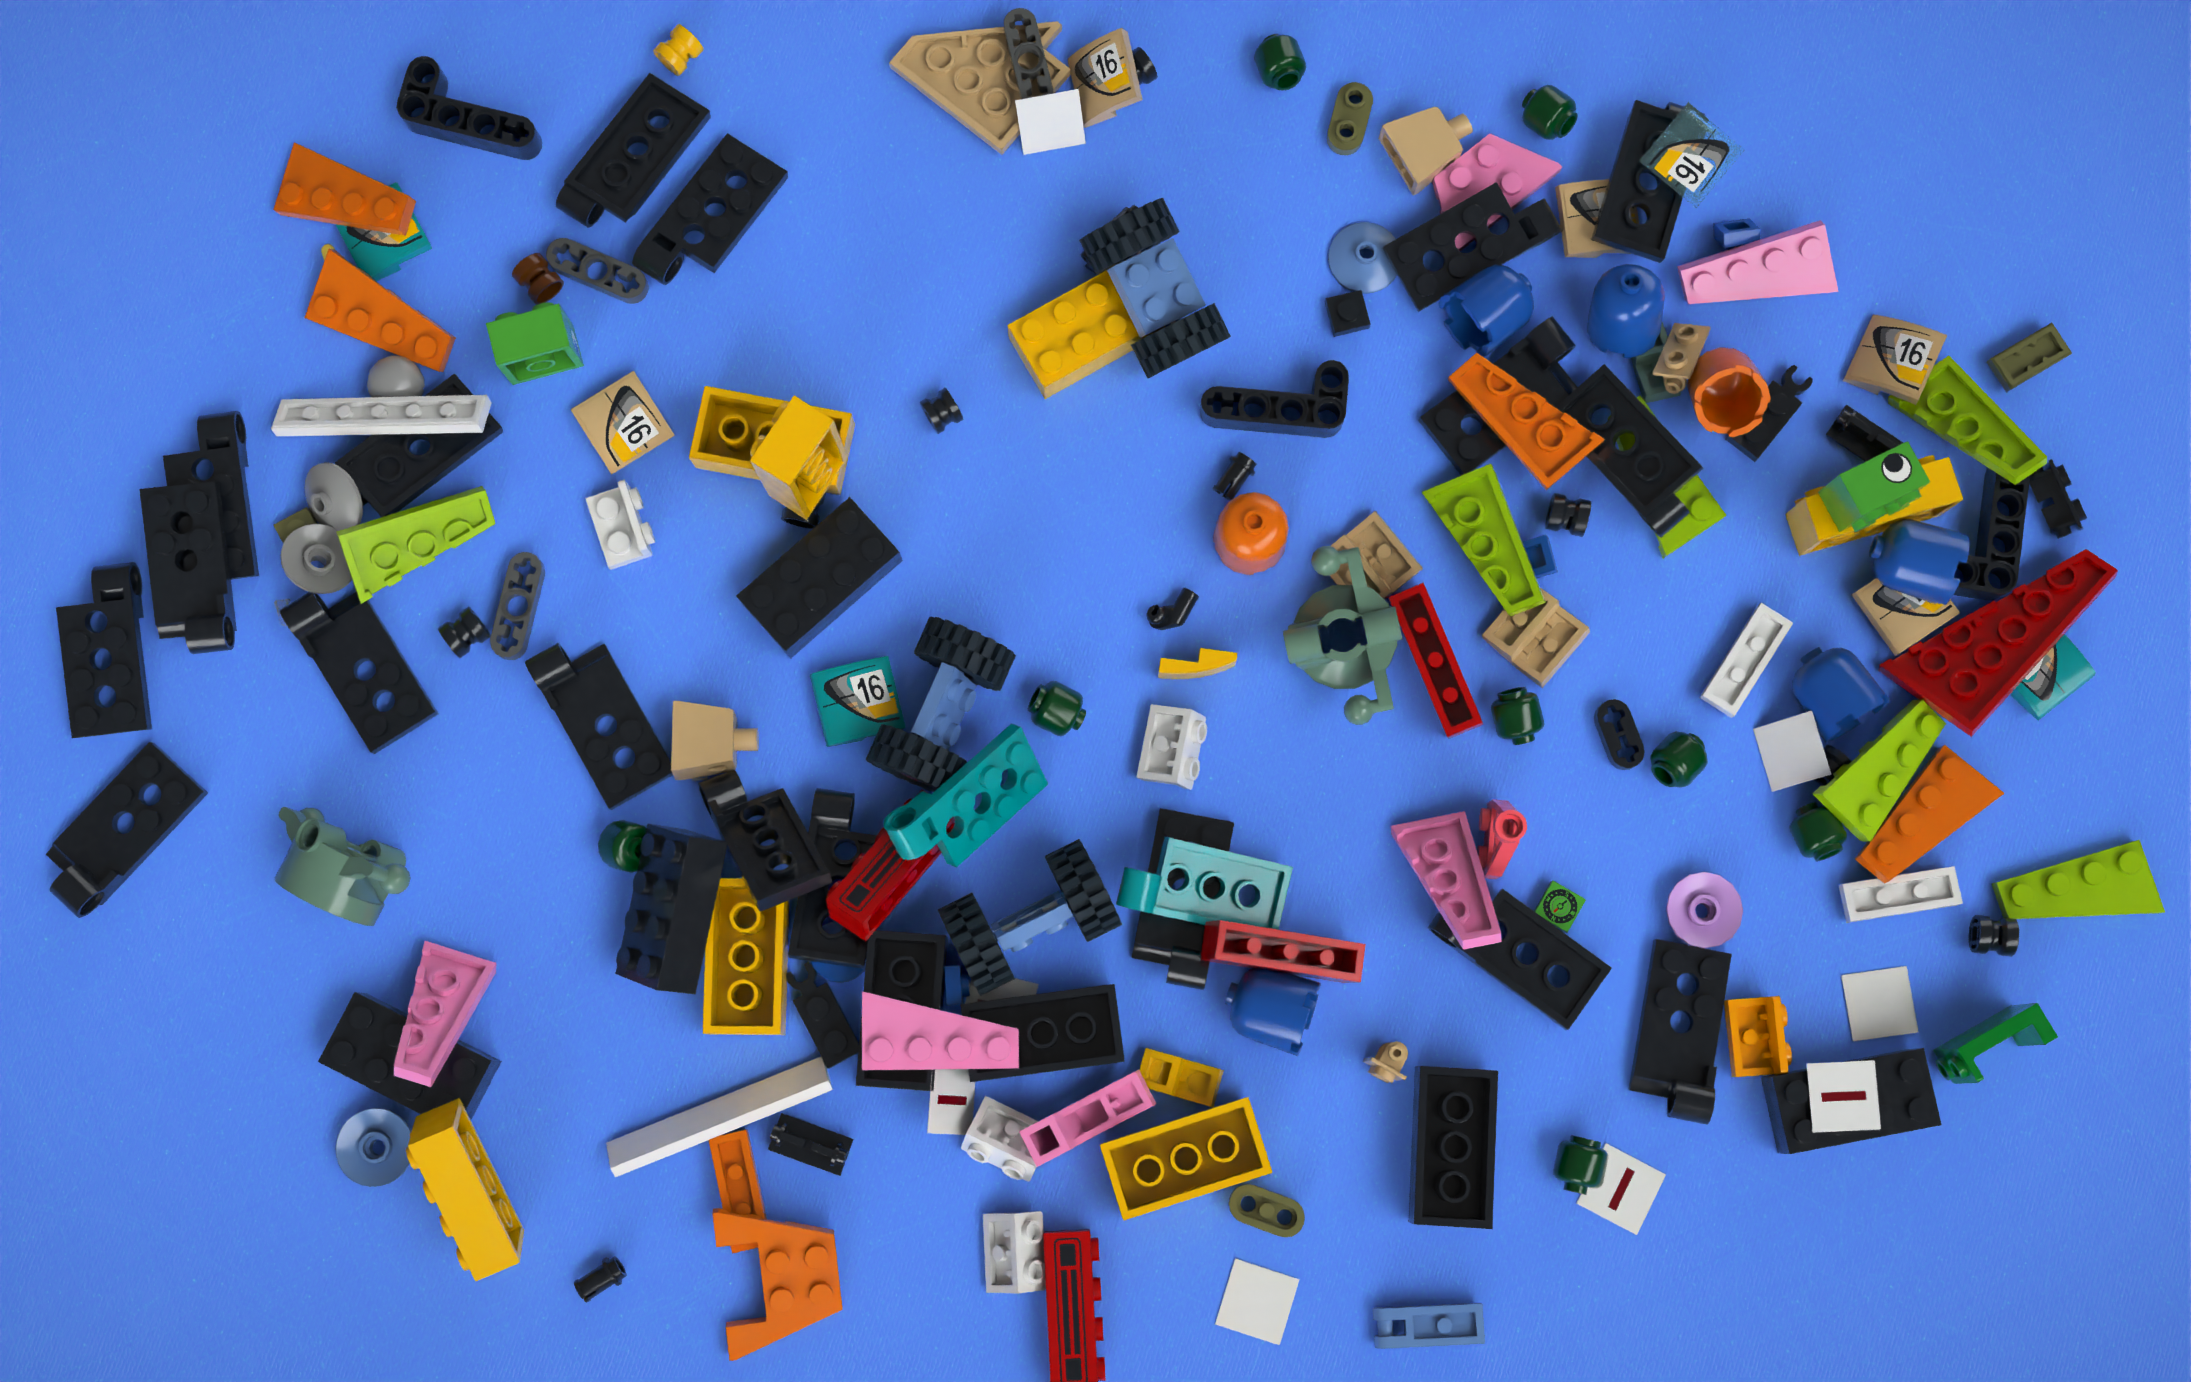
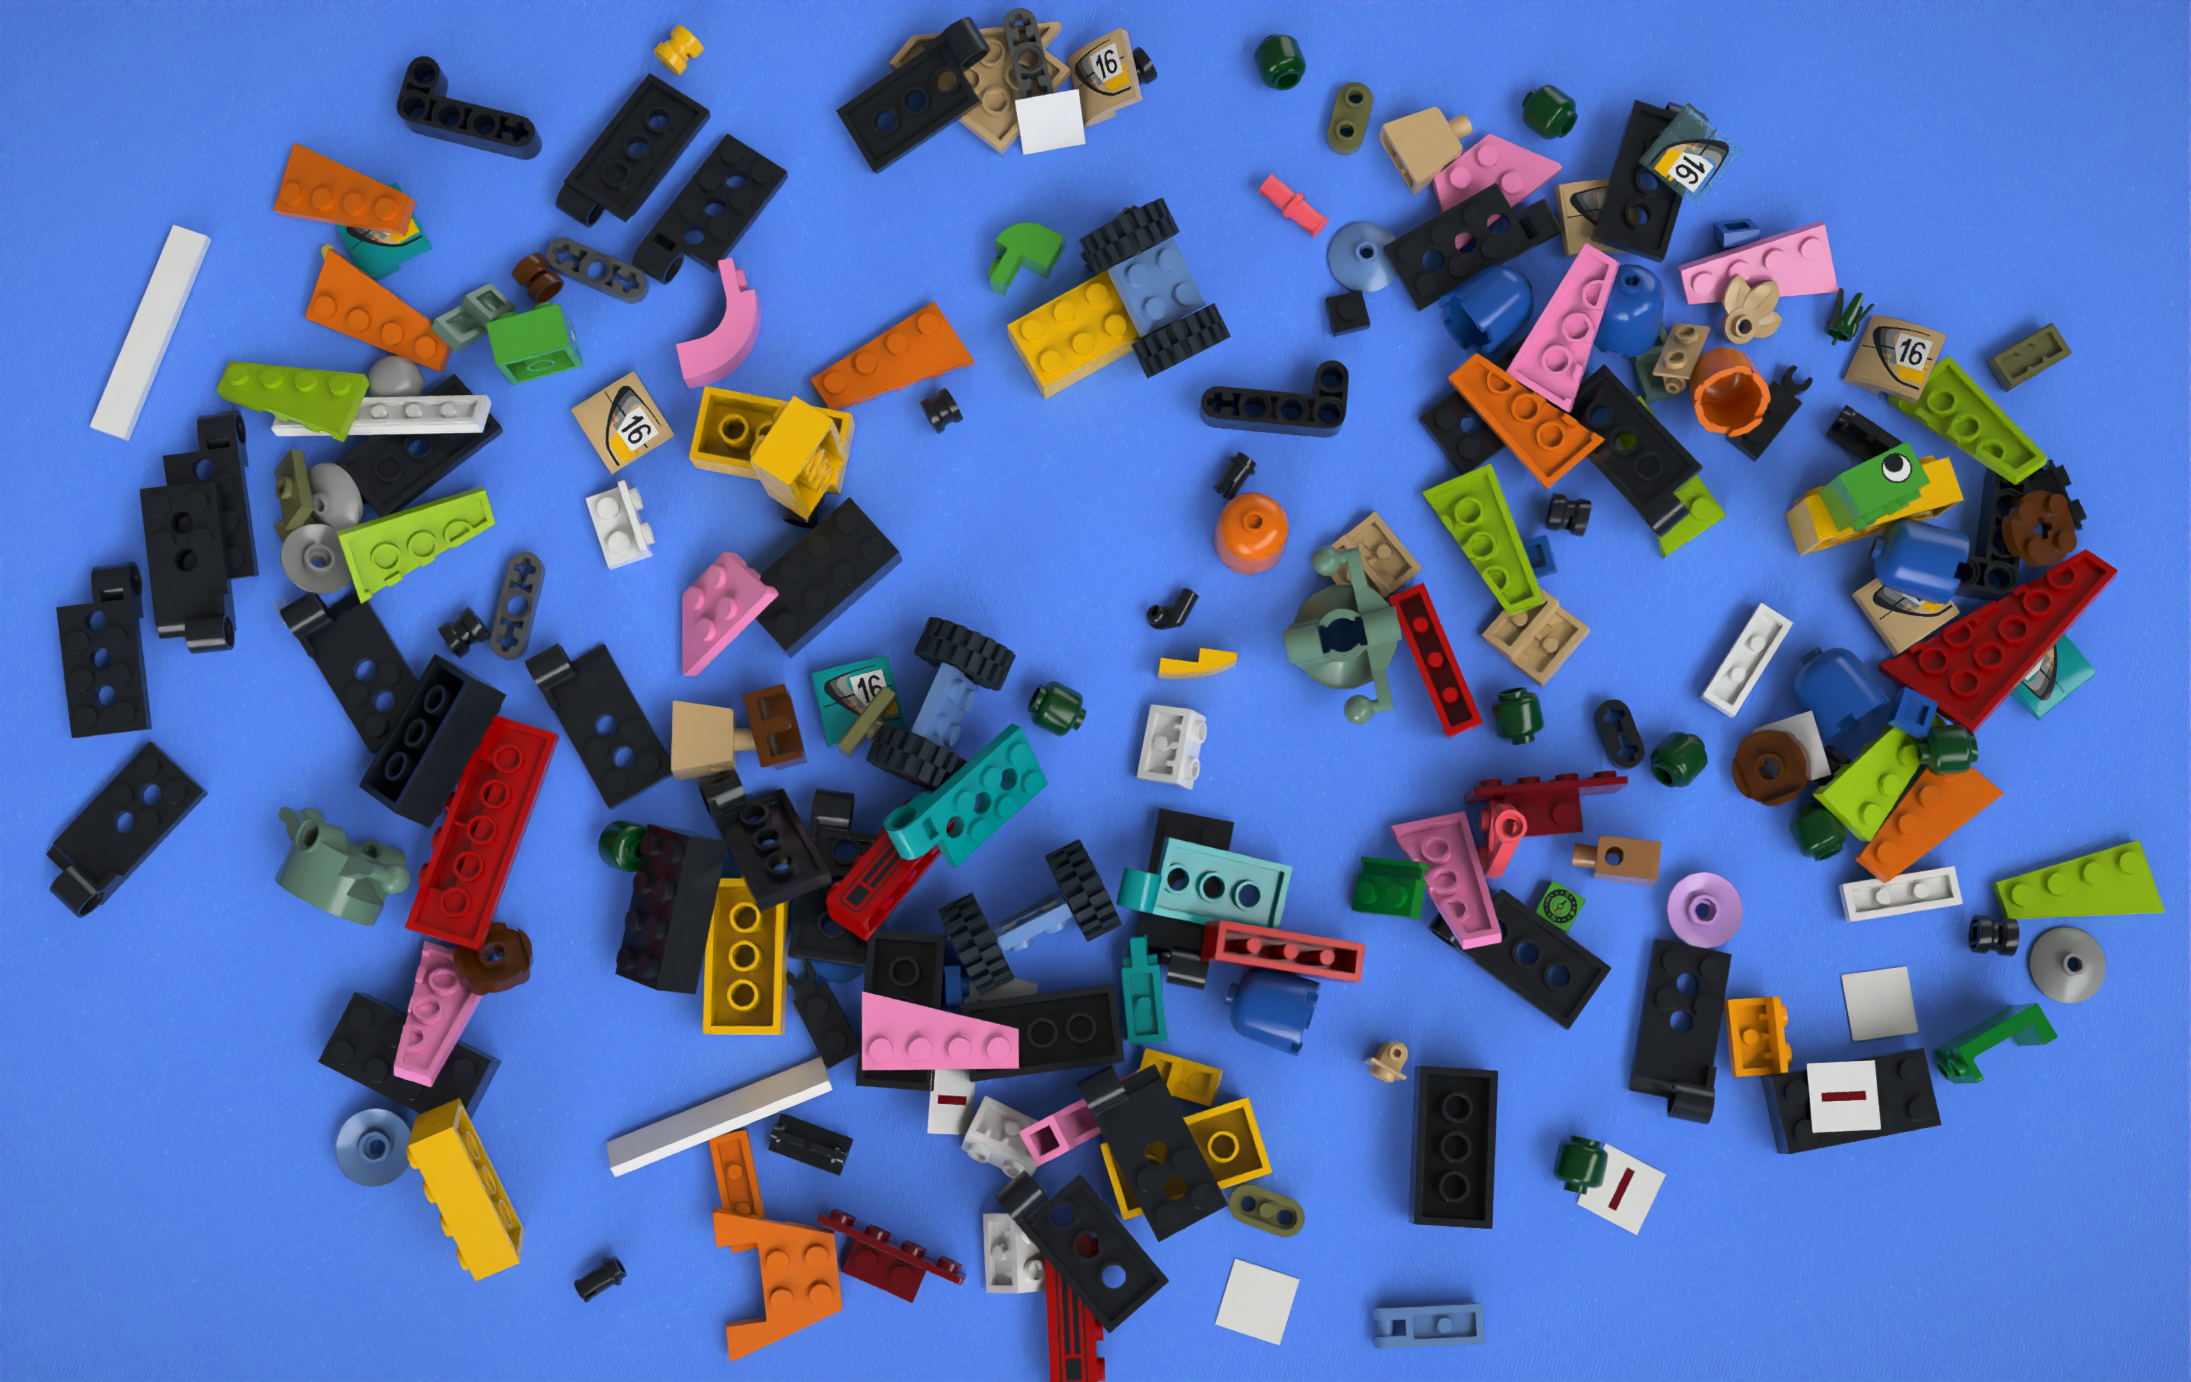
(150, 333): none -> white tile
(294, 489): none -> olive plate
(308, 396): none -> lime wing
(432, 741): none -> black brick
(468, 322): none -> sand green slope
(481, 834): none -> red plate
(496, 976): none -> reddish brown plate
(719, 609): none -> bright pink wing
(728, 346): none -> bright pink arch
(775, 727): none -> reddish brown window
(867, 723): none -> olive plate
(886, 1263): none -> dark red bracket
(903, 355): none -> orange wing
(953, 51): none -> black hinge
(1026, 246): none -> bright green brick
(1032, 1212): none -> black hinge
(1132, 1117): none -> black hinge
(1143, 994): none -> teal hinge
(1293, 205): none -> coral pin
(1390, 888): none -> green plate
(1548, 806): none -> dark red bracket
(1563, 336): none -> bright pink wing
(1638, 857): none -> medium nougat torso
(1753, 307): none -> tan plate
(1762, 787): none -> reddish brown plate
(1846, 326): none -> dark green piece
(1912, 712): none -> blue plate
(1948, 750): none -> dark green head
(2050, 969): none -> light grey dish
(2057, 527): none -> reddish brown plate

